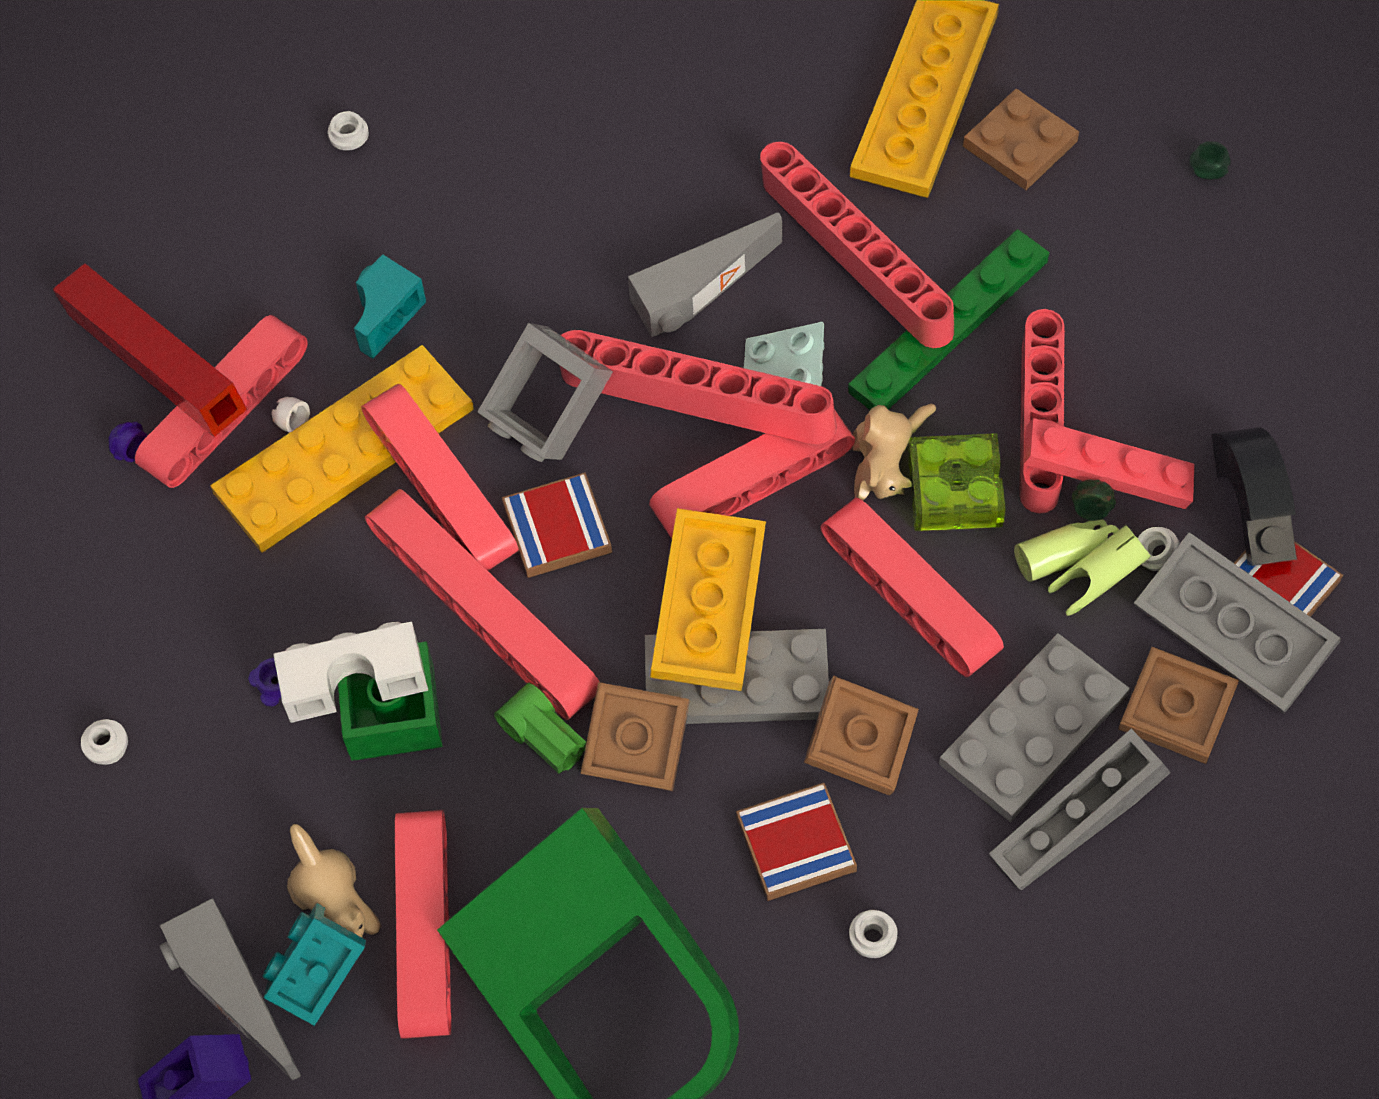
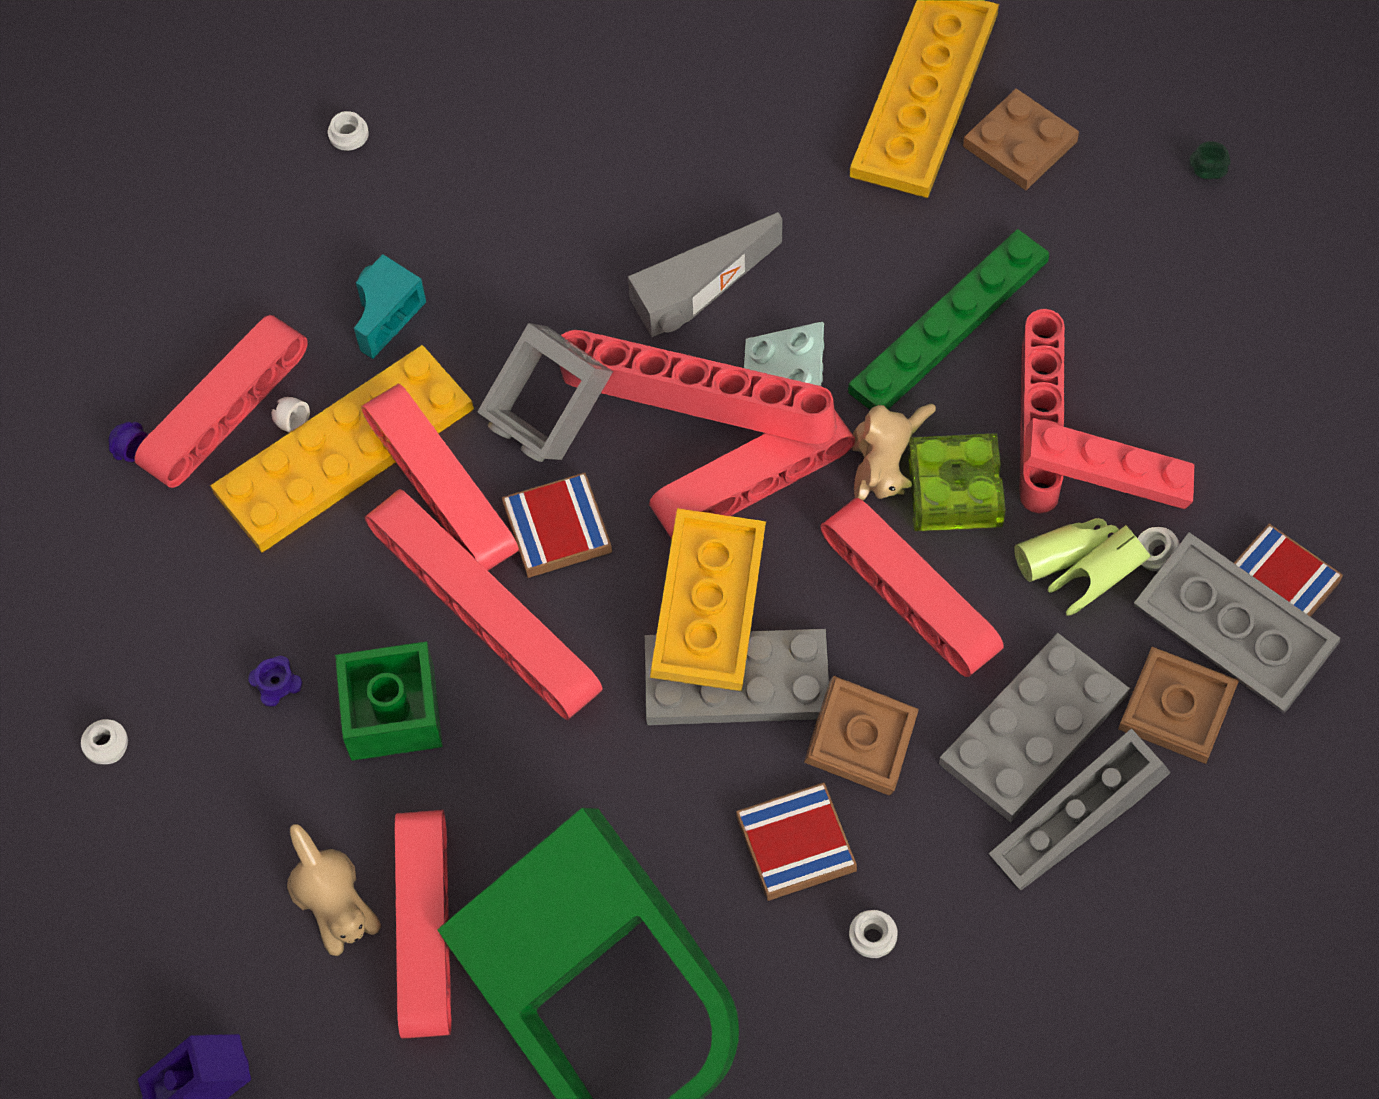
(150, 350): red brick -> none
(213, 963): light grey slope -> none
(312, 965): teal bracket -> none
(313, 671): white arch -> none
(533, 720): bright green piece -> none
(635, 736): medium nougat tile -> none
(858, 245): coral beam -> none
(1093, 499): clear green plate -> none
(1263, 492): black arch -> none

